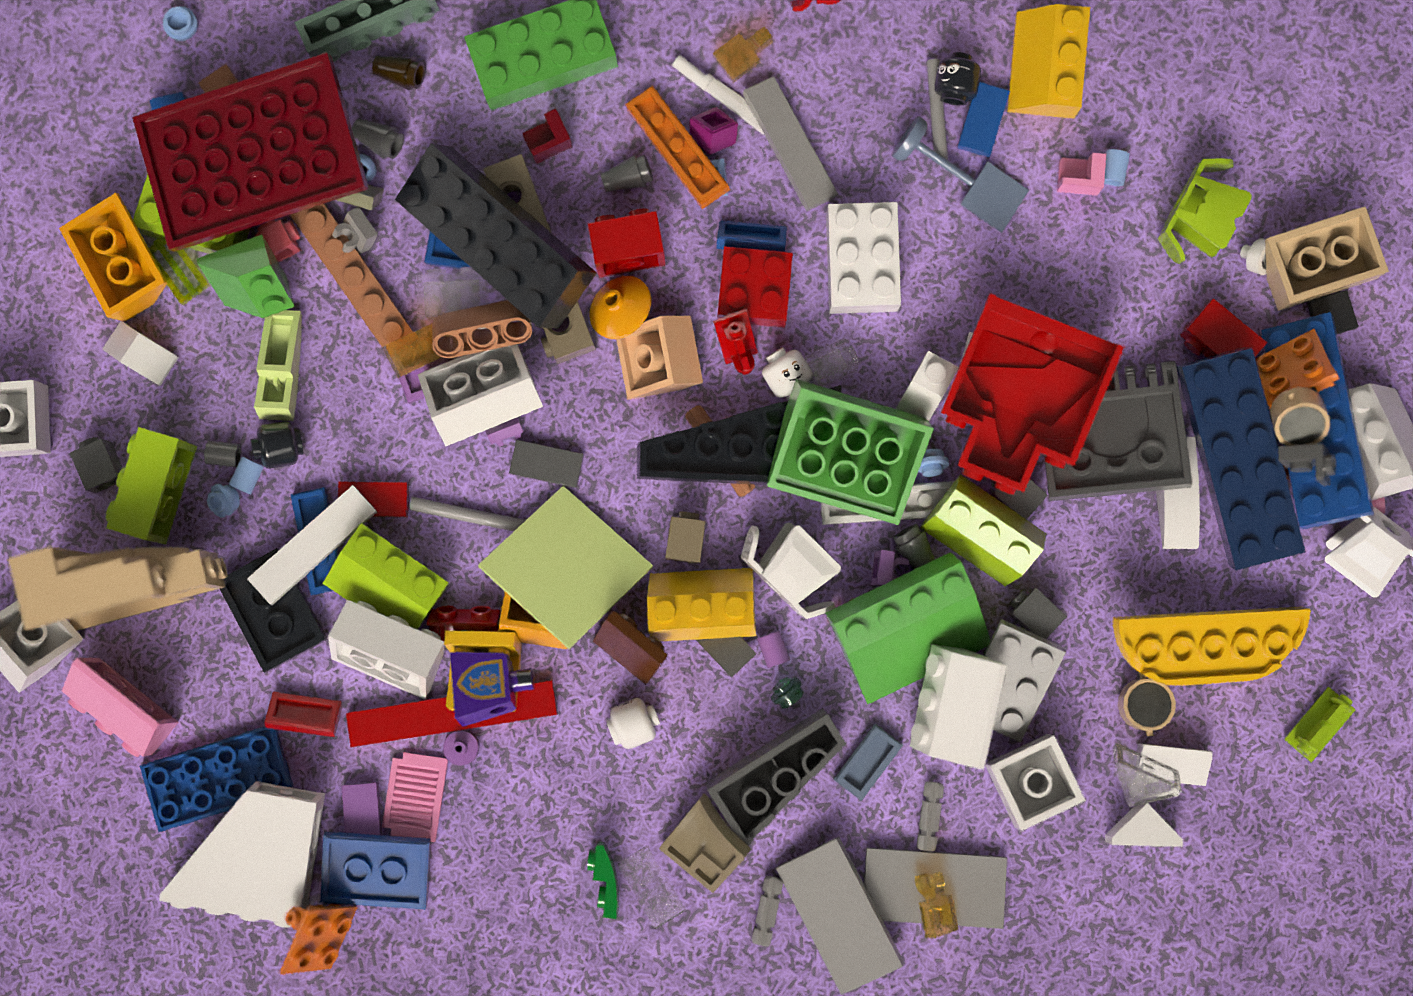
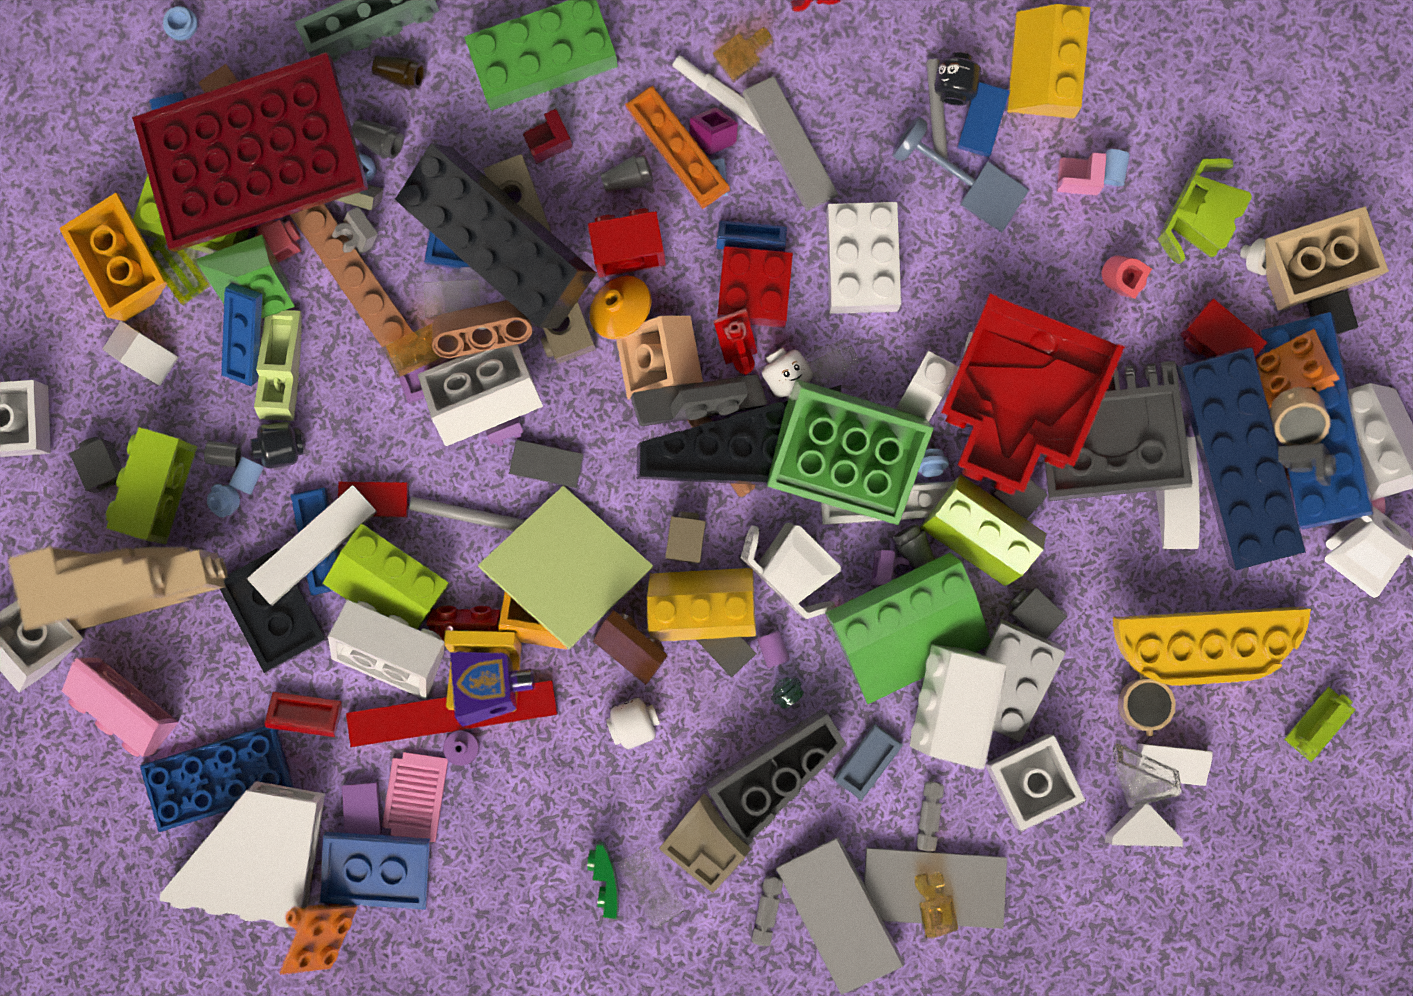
(241, 334): none -> blue tile
(698, 400): none -> dark grey bracket
(1125, 275): none -> coral plate

